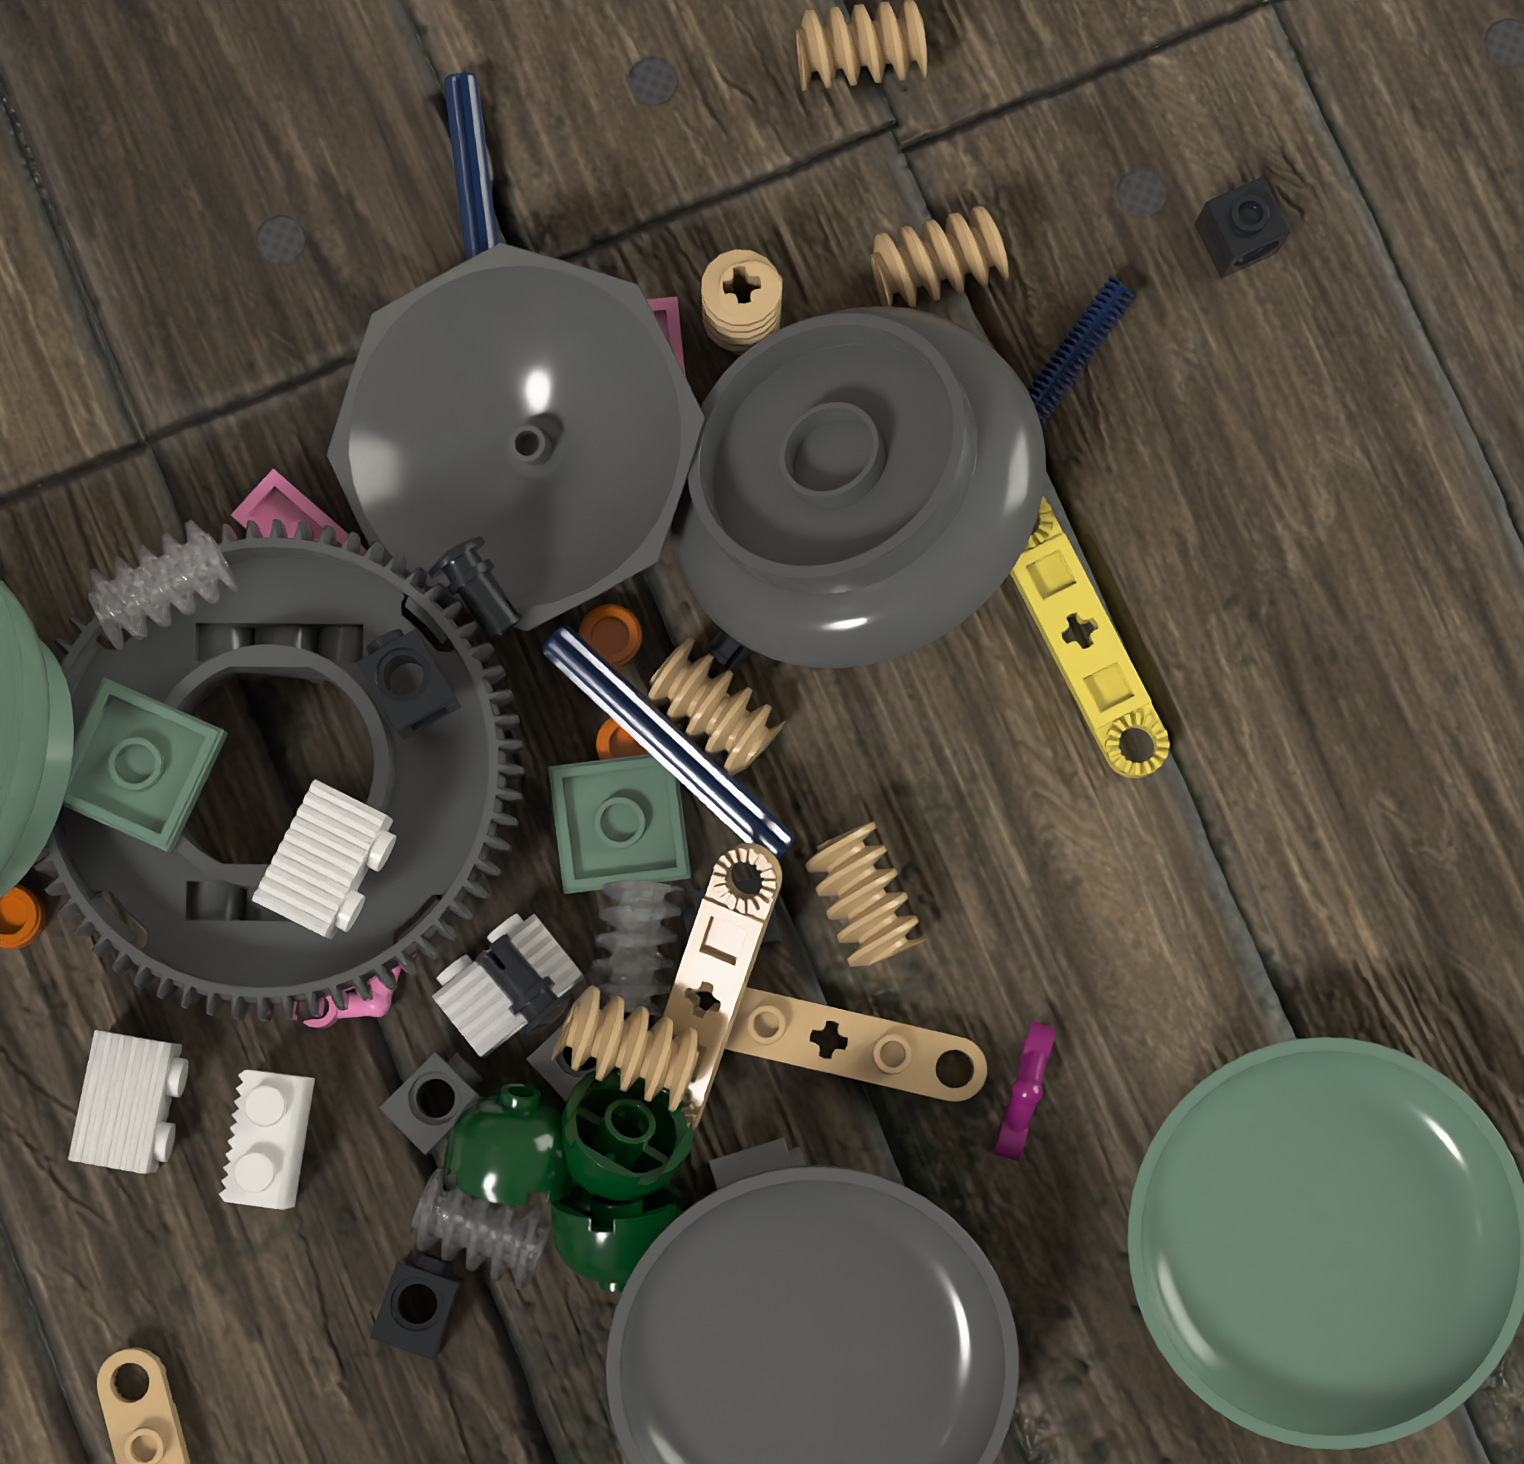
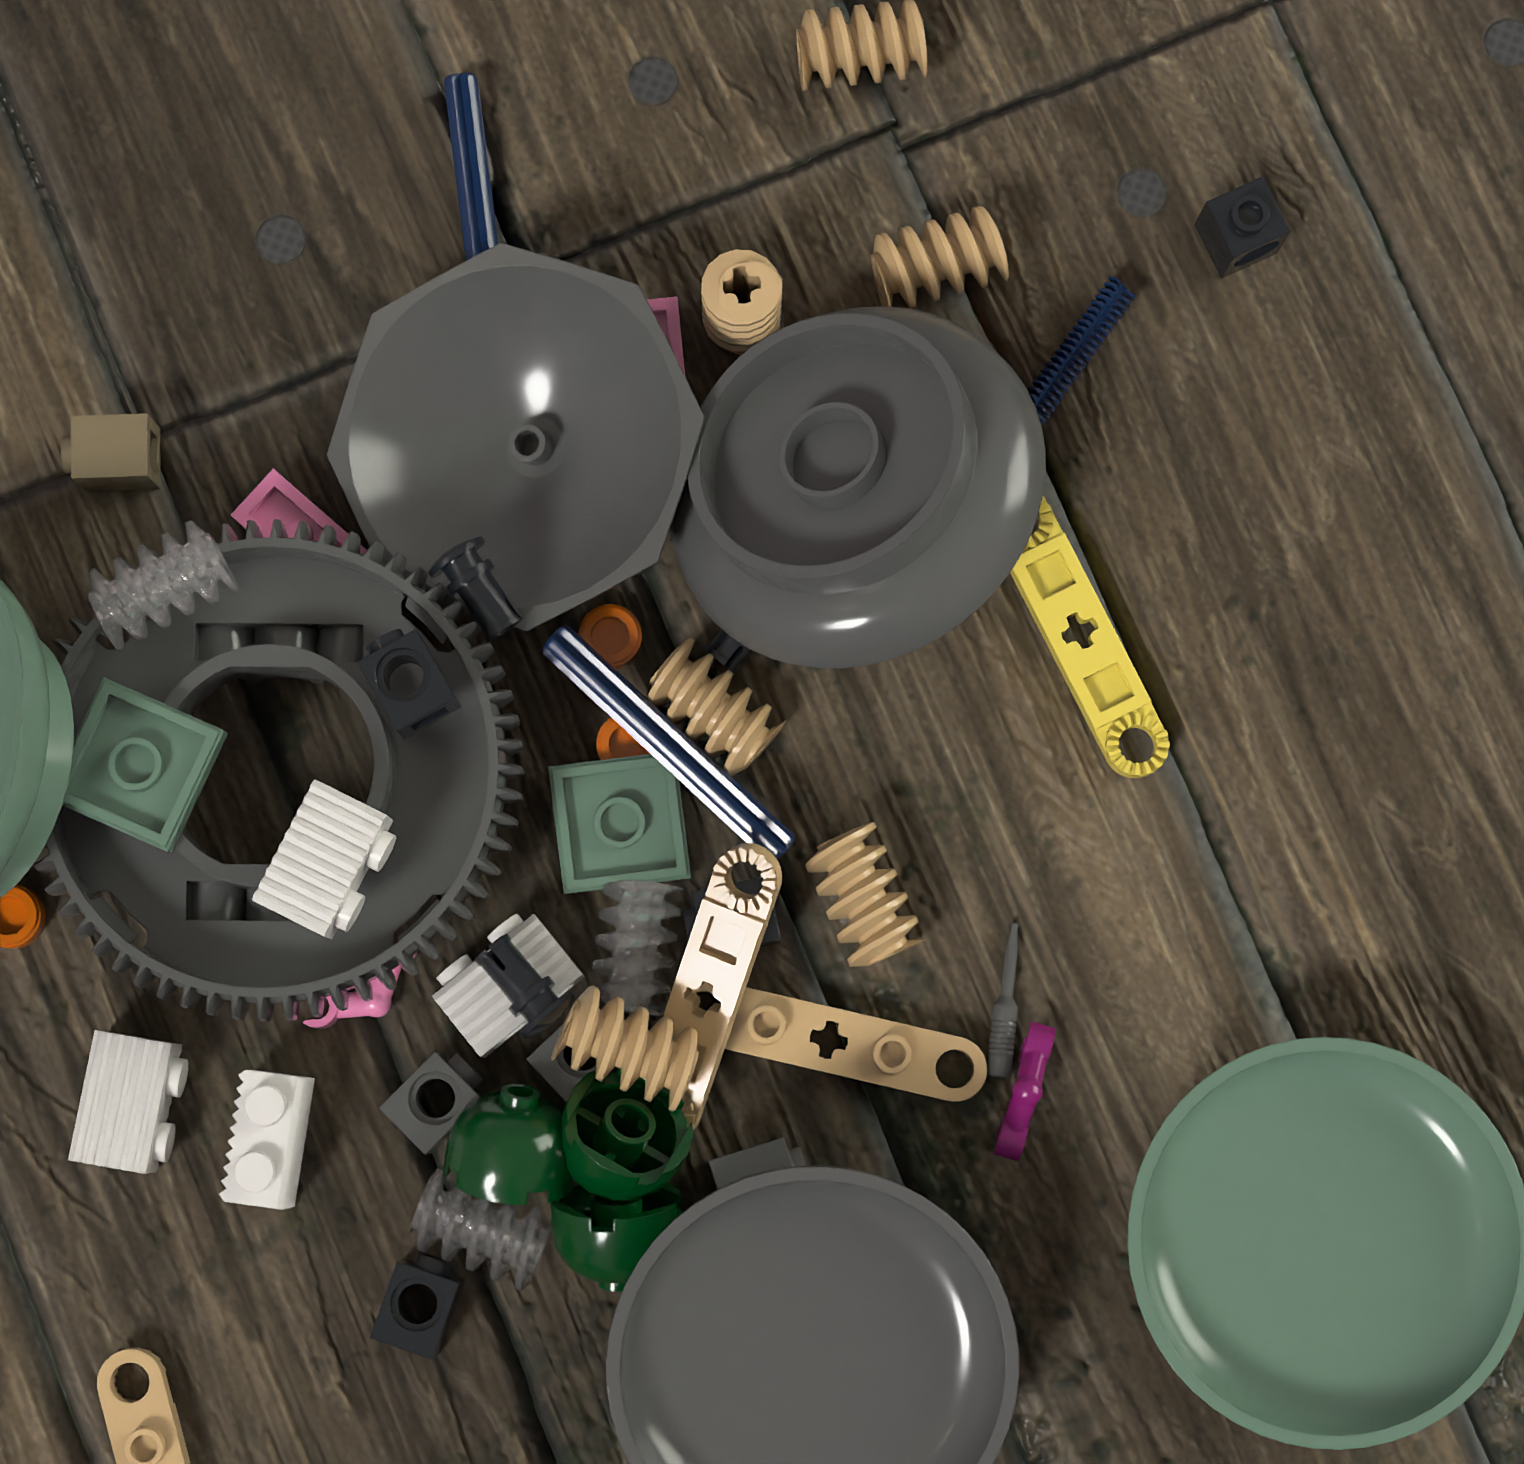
(113, 452): none -> dark tan brick
(1004, 1015): none -> dark grey piece

